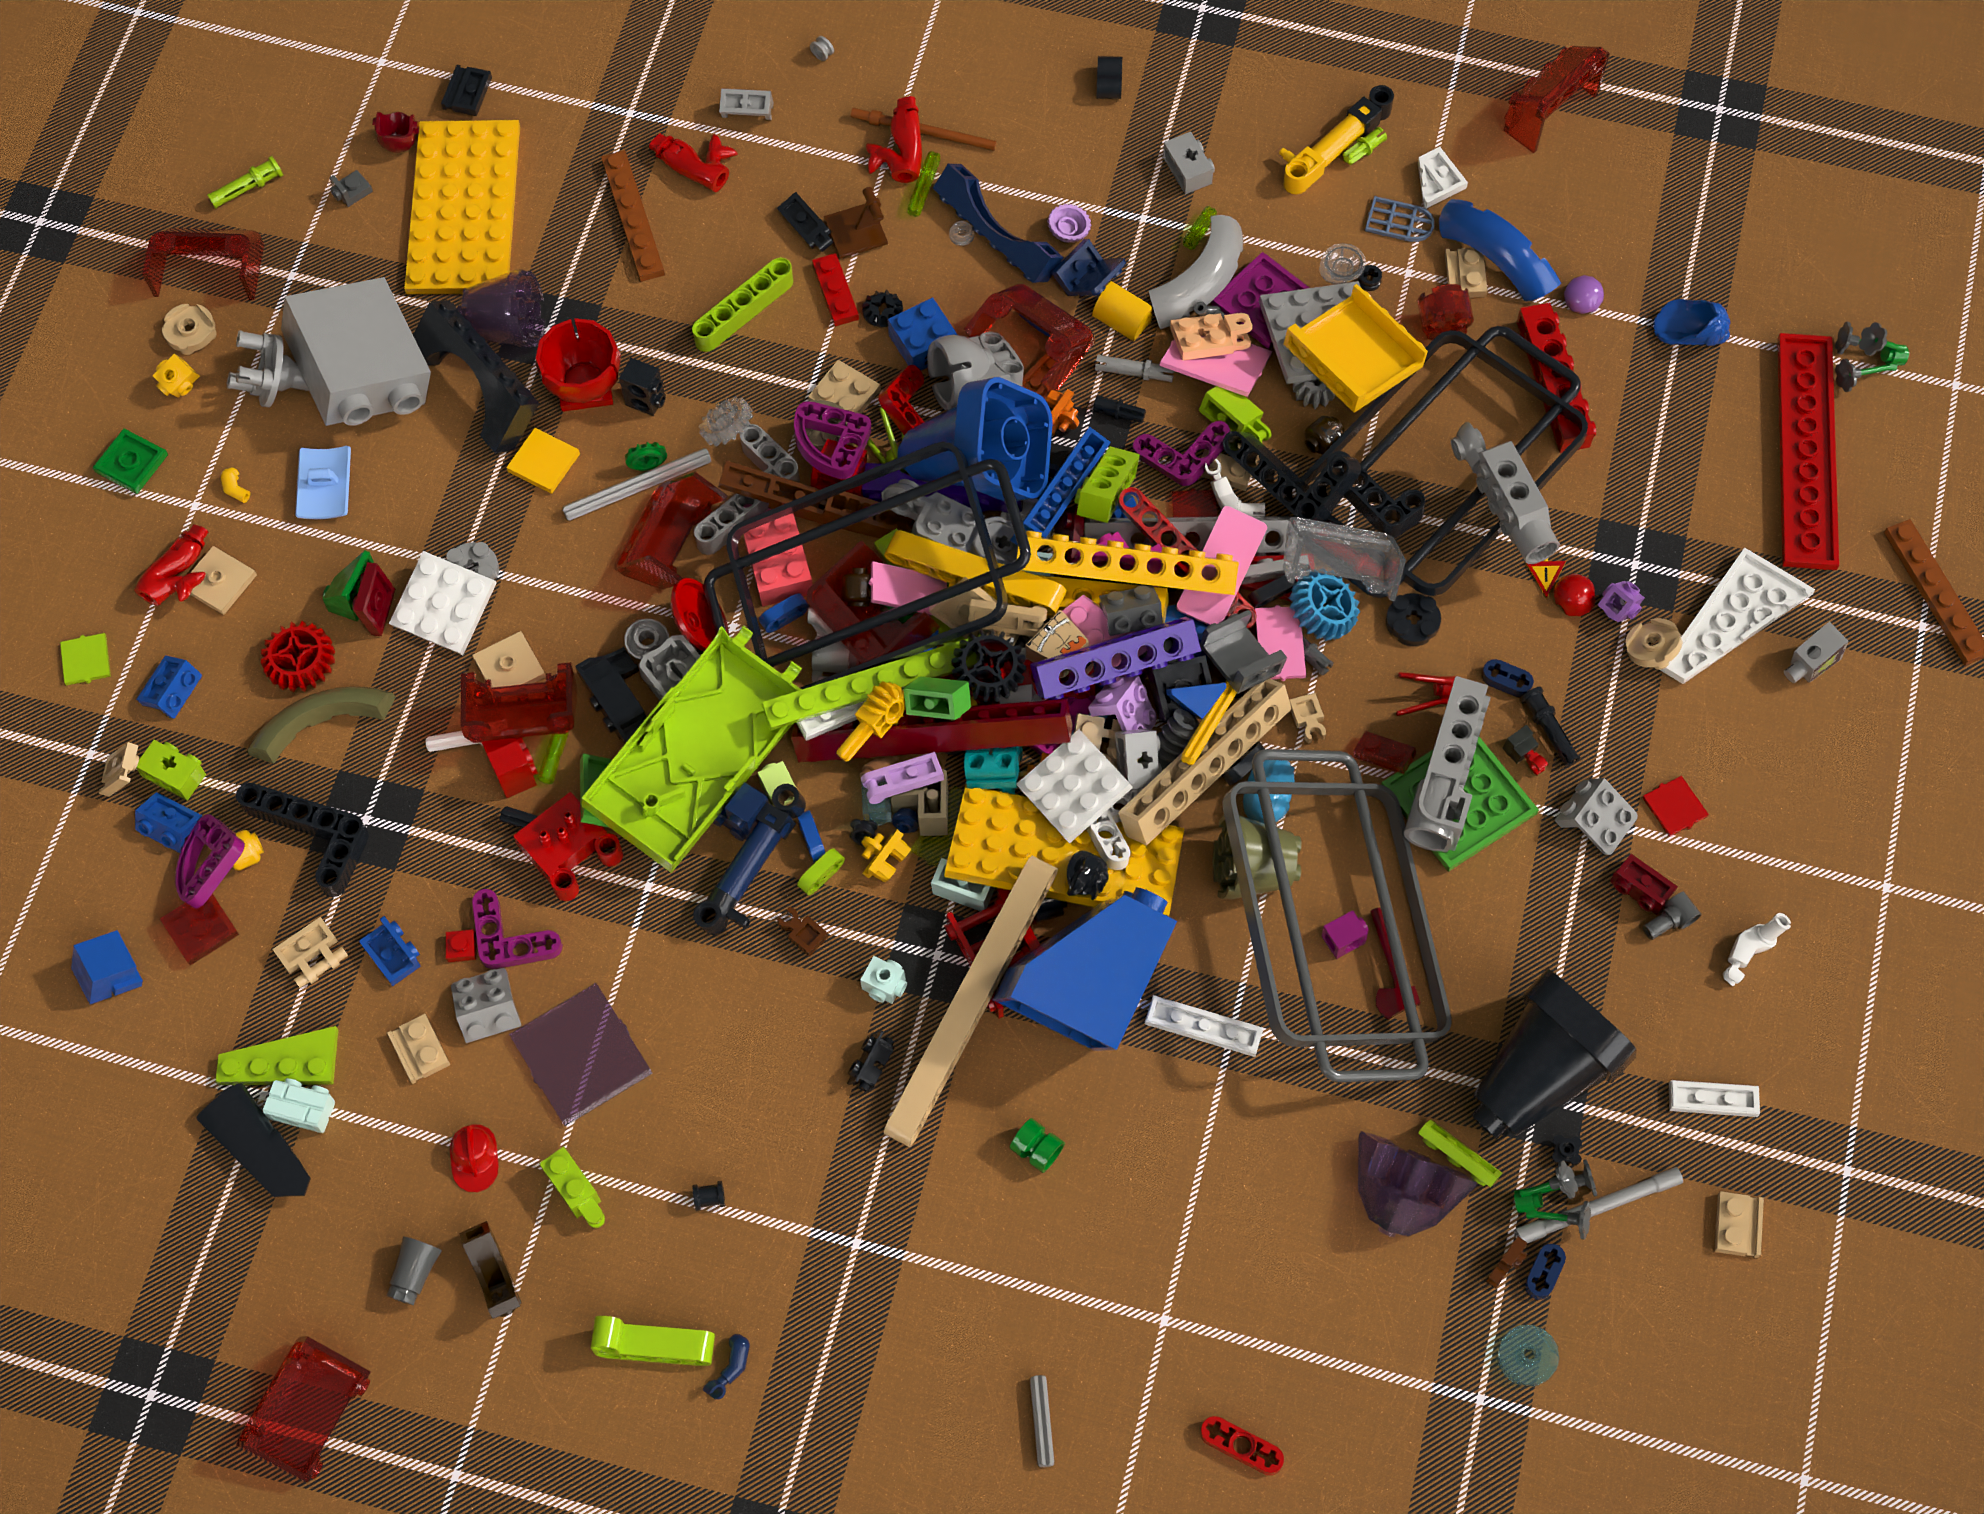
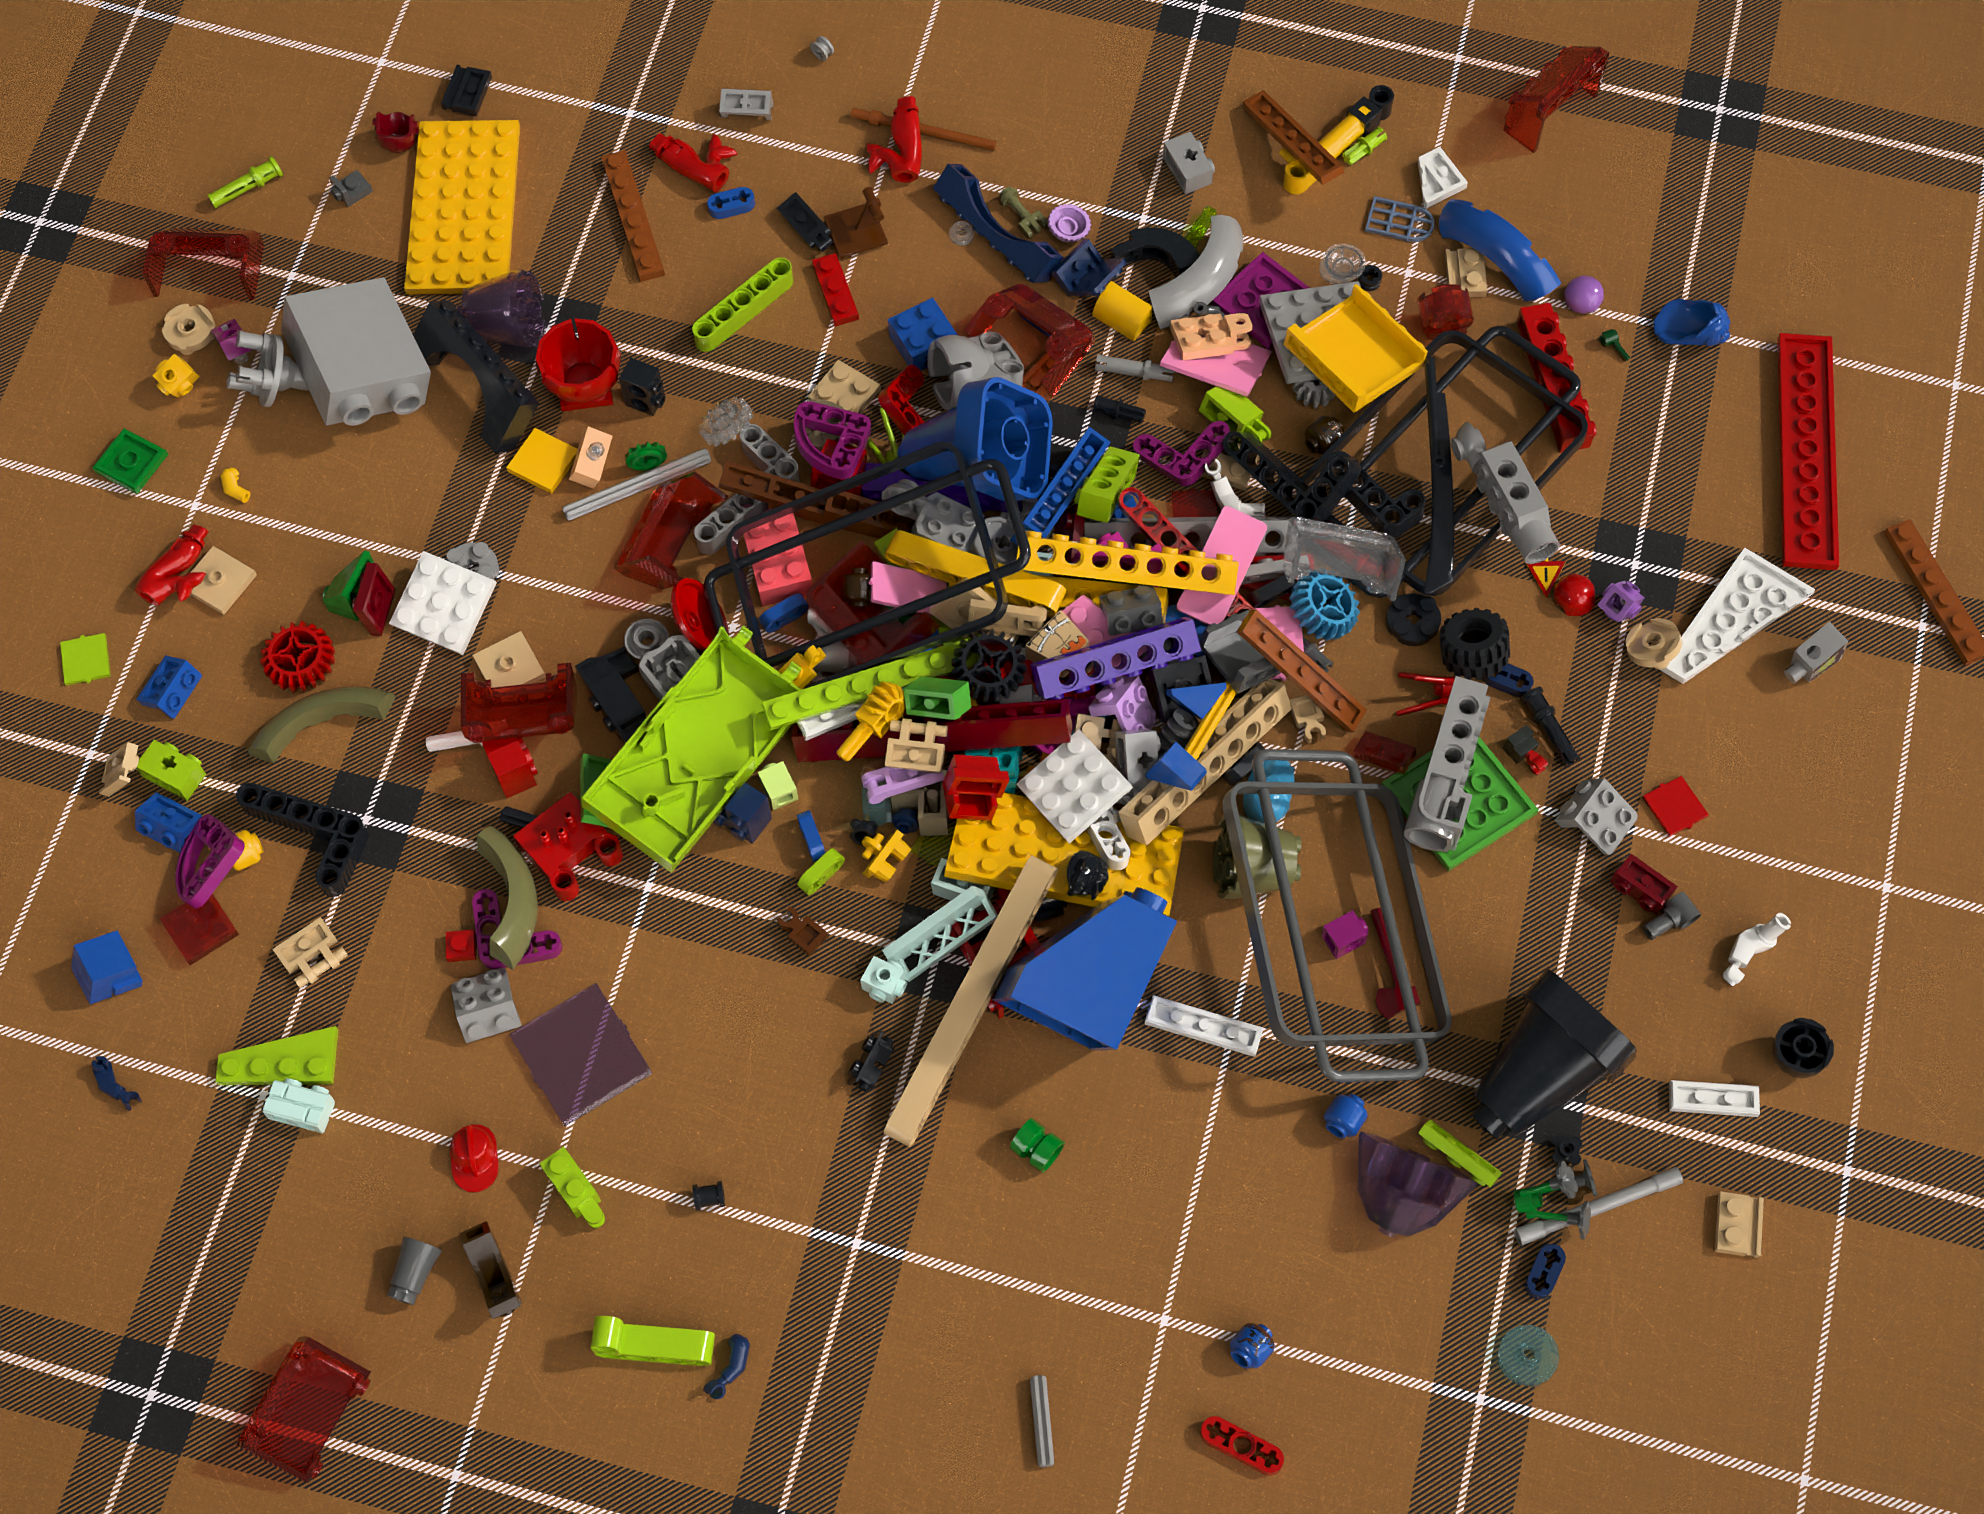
(107, 1083): none -> dark blue arm
(226, 337): none -> magenta piece
(254, 1142): black panel -> none
(323, 483): light blue shield -> none
(390, 952): blue bracket -> none
(418, 1048): tan plate -> none
(516, 929): none -> olive brick
(552, 758): clear neon green piece -> none
(590, 457): none -> light nougat piece
(731, 202): none -> blue beam
(771, 827): piece -> none
(811, 658): none -> yellow plate
(871, 306): black gear -> none
(916, 755): none -> tan plate
(923, 184): clear neon green axle -> none
(937, 923): none -> light aqua fence
(973, 786): none -> red plate
(1009, 197): none -> olive hinge
(1063, 412): orange hips -> none
(1109, 77): black axle -> none
(1157, 245): none -> black arch
(1177, 768): none -> blue slope
(1252, 1345): none -> blue head
(1293, 137): none -> dark orange plate
(1301, 670): none -> dark orange plate
(1345, 1116): none -> blue head
(1442, 526): none -> black piece
(1475, 643): none -> black tyre
(1512, 1257): reddish brown plate -> none
(1611, 337): none -> dark green hand
(1802, 1048): none -> black cylinder
(1872, 340): dark grey plant -> none

